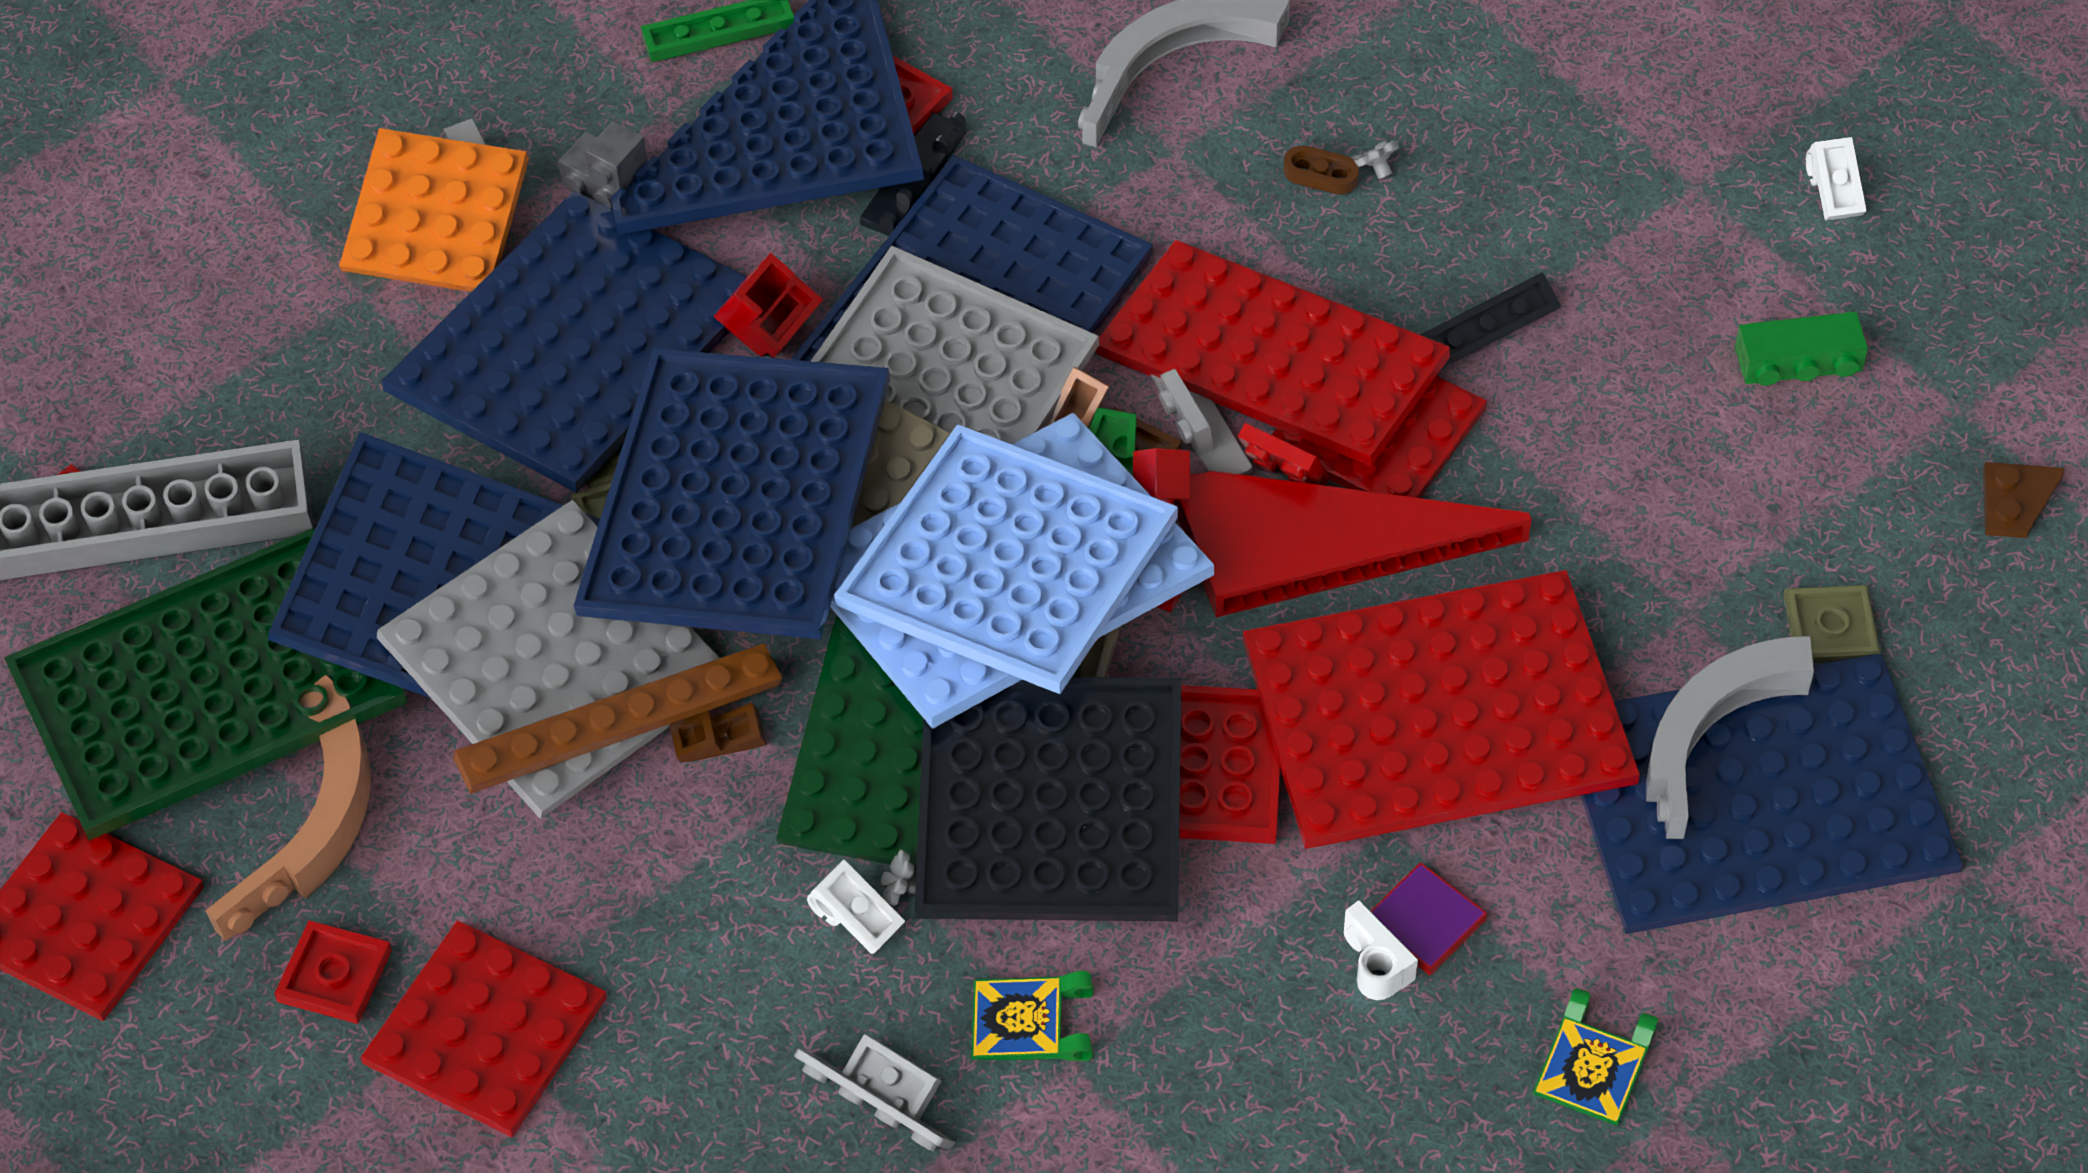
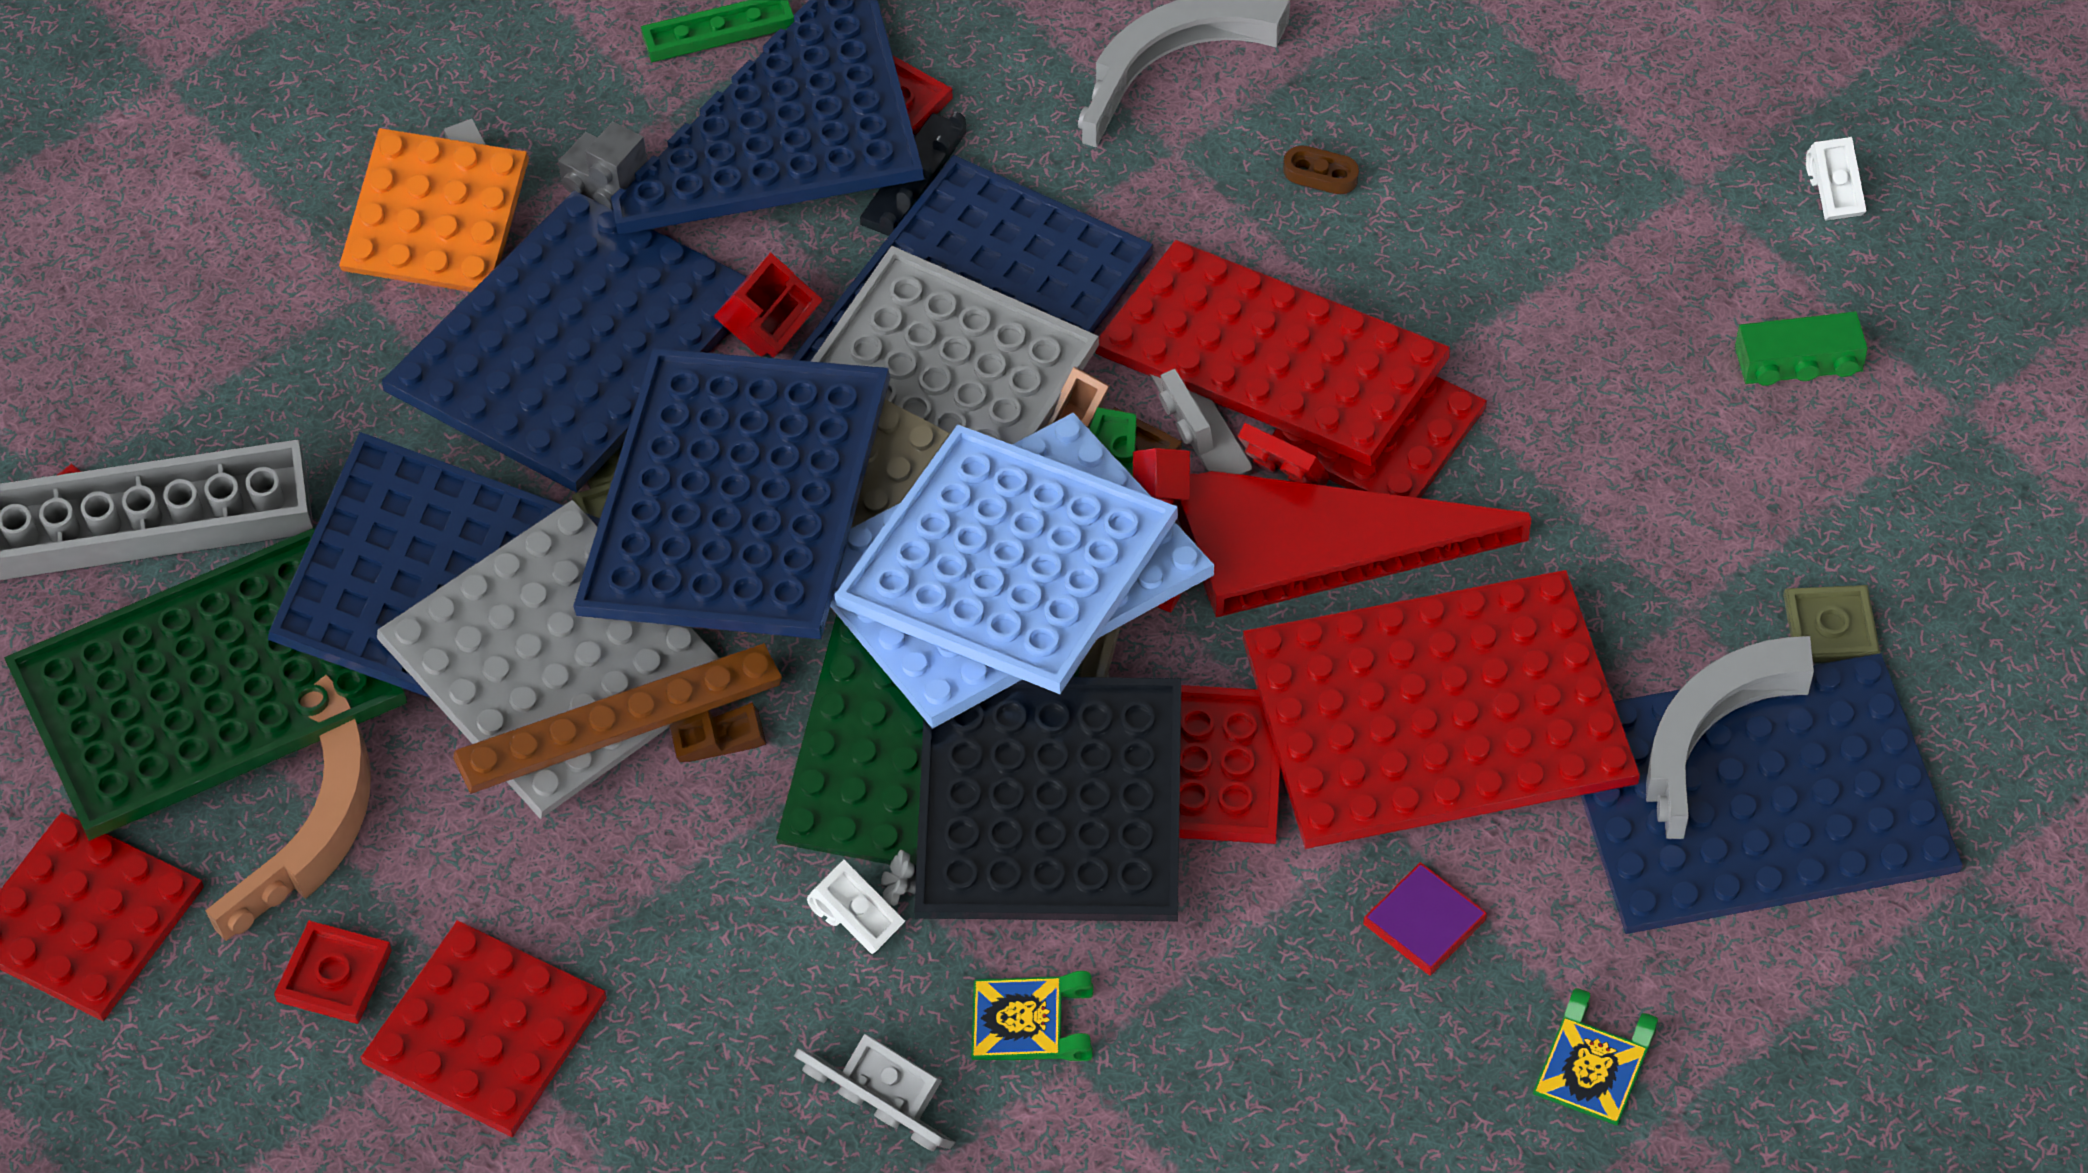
(1377, 158): light grey plant -> none
(1380, 952): white plate -> none
(1495, 318): black hinge -> none
(2016, 496): reddish brown wing -> none

